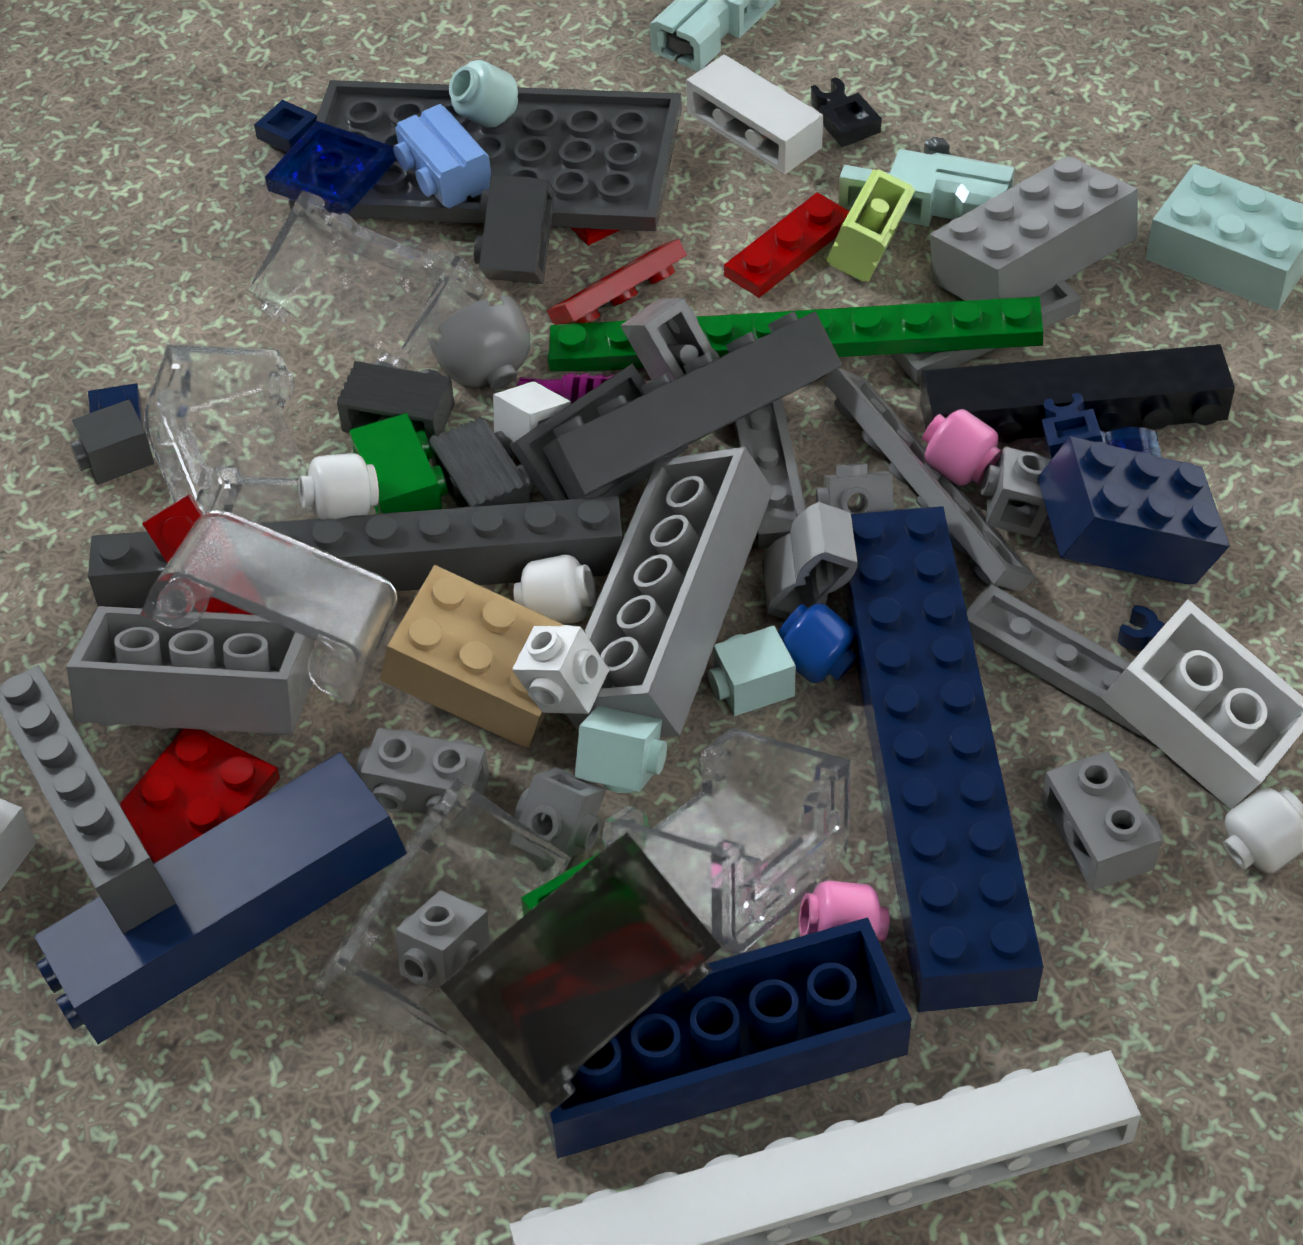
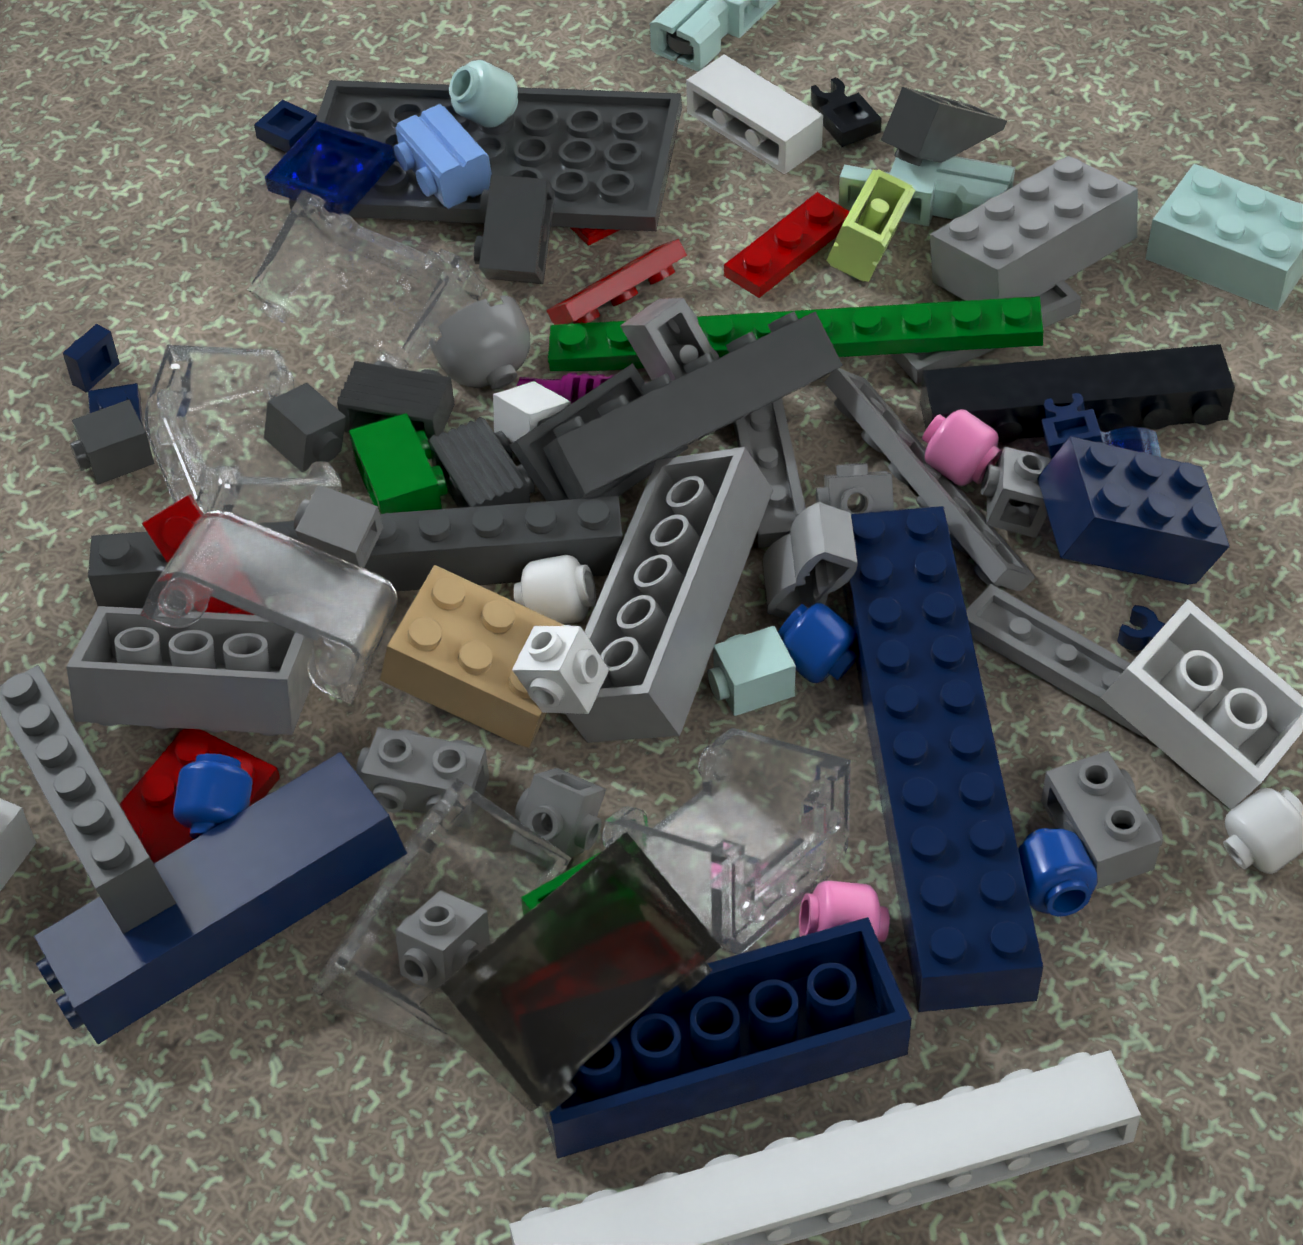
(91, 358): none -> dark blue plate
(210, 792): none -> blue head
(304, 427): none -> dark grey brick
(339, 486): white head -> none
(339, 525): none -> light grey brick
(619, 749): light aqua brick -> none
(936, 127): none -> dark grey slope
(1057, 871): none -> blue head

